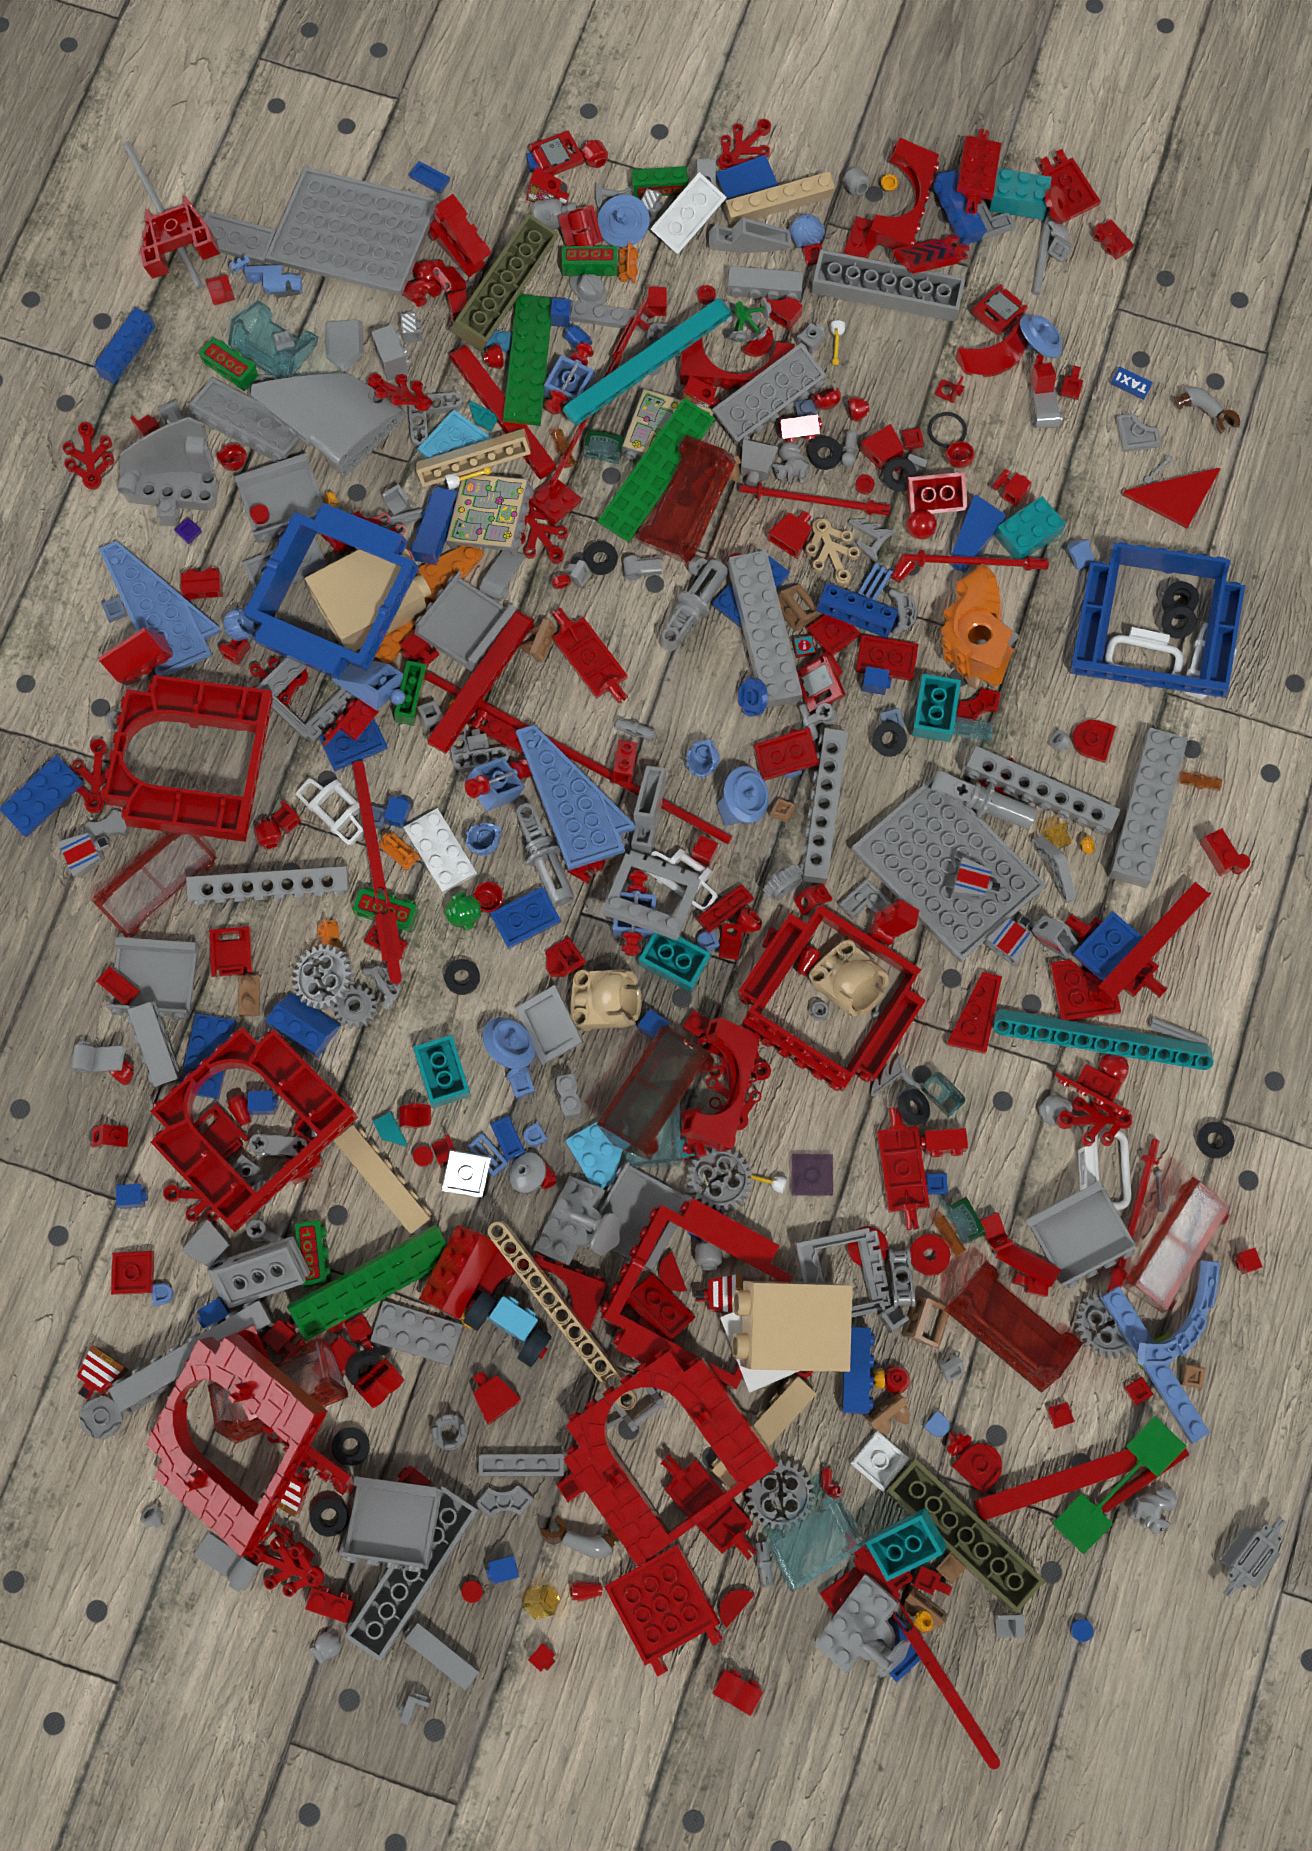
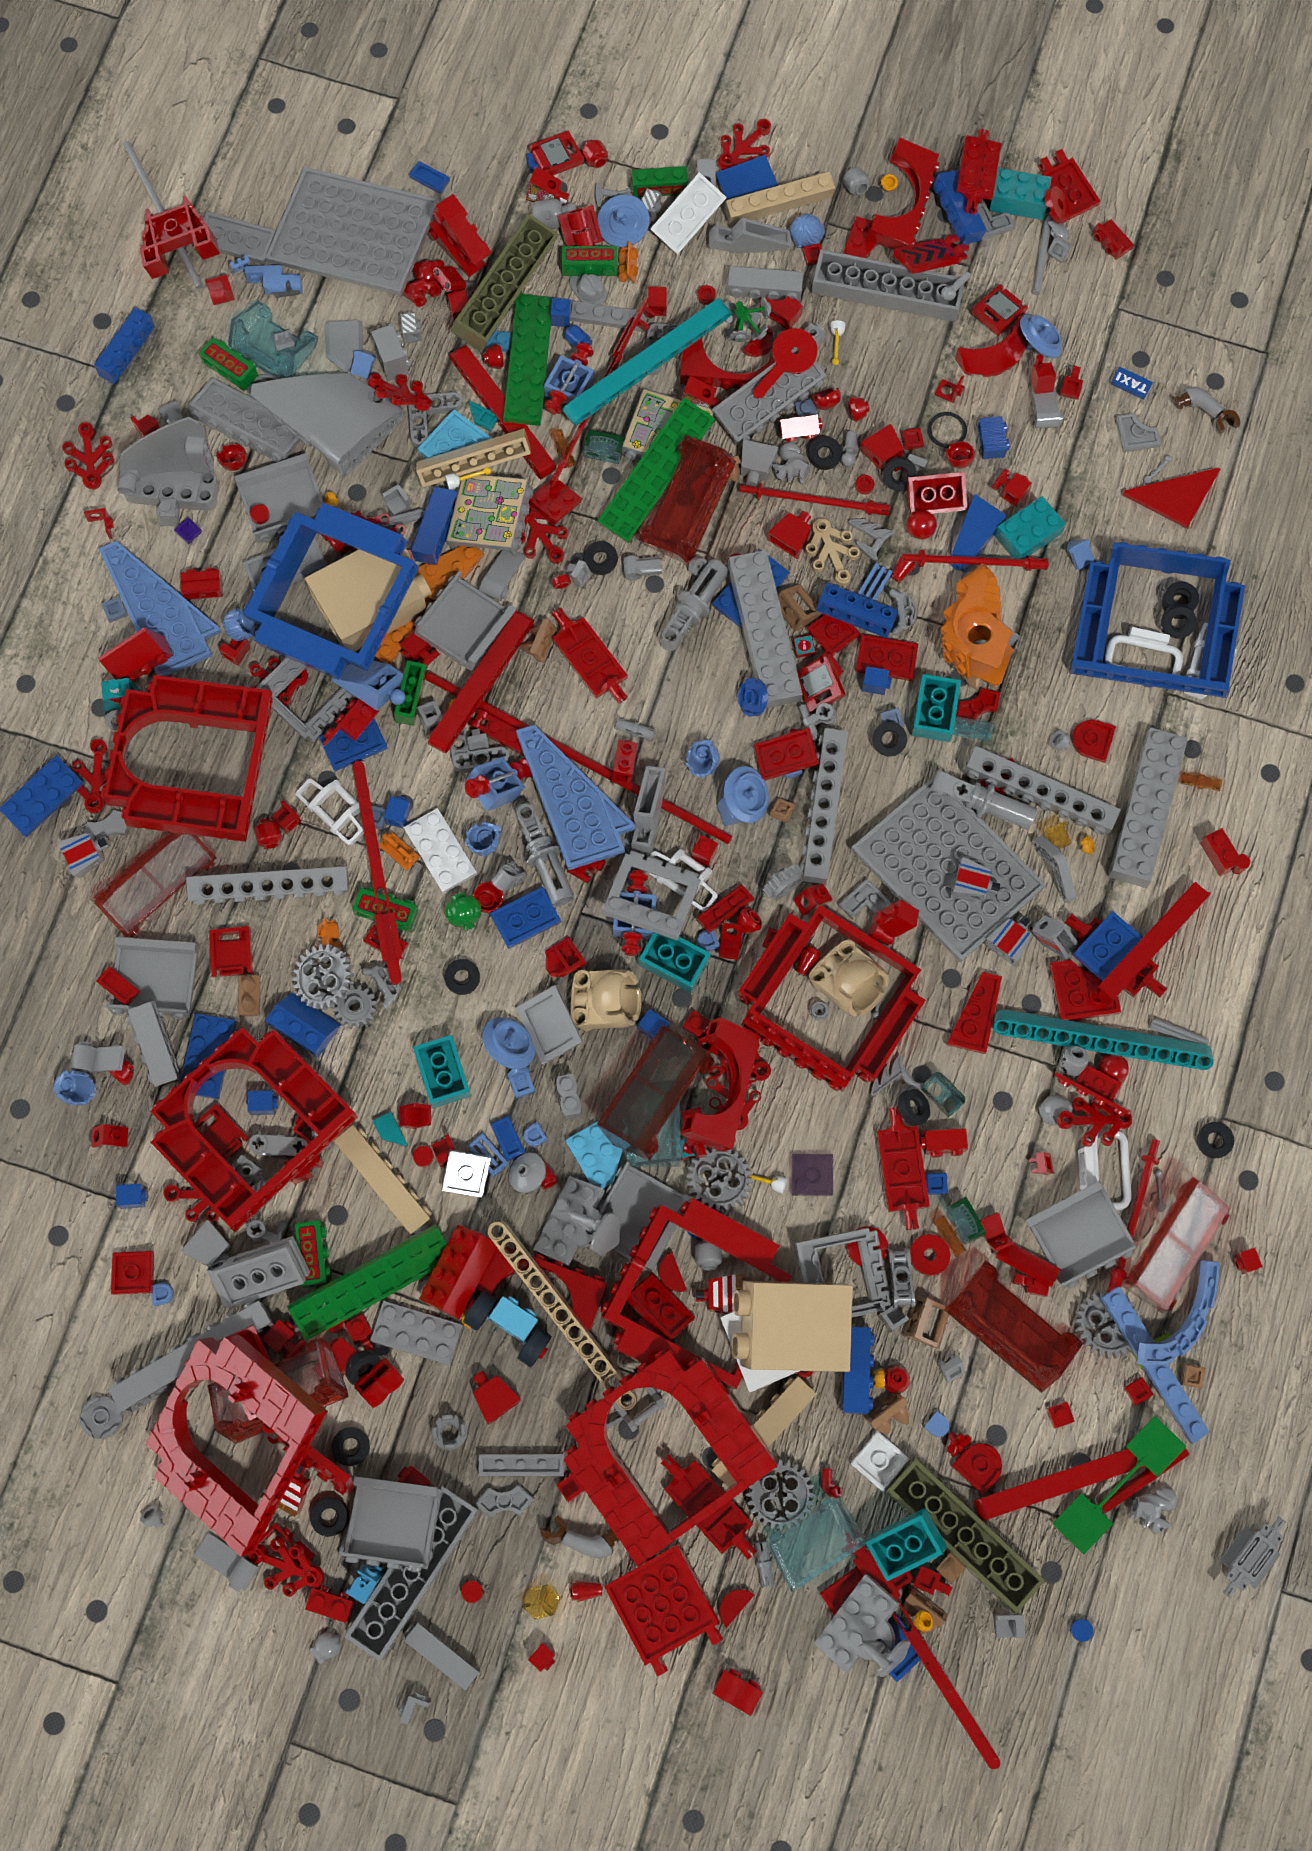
(74, 1087): none -> medium blue hair
(99, 1372): torso -> none
(108, 521): none -> red bracket
(114, 690): none -> teal torso
(212, 1313): blue brick -> none
(239, 1109): red cone -> none
(363, 363): none -> medium blue tile
(366, 1583): none -> dark azure hinge
(502, 1570): blue brick -> none
(509, 876): none -> light grey piece
(786, 360): none -> red piece
(949, 292): none -> light grey bar
(992, 437): none -> blue brick
(1044, 1164): none -> tile
(1074, 1060): none -> light grey head

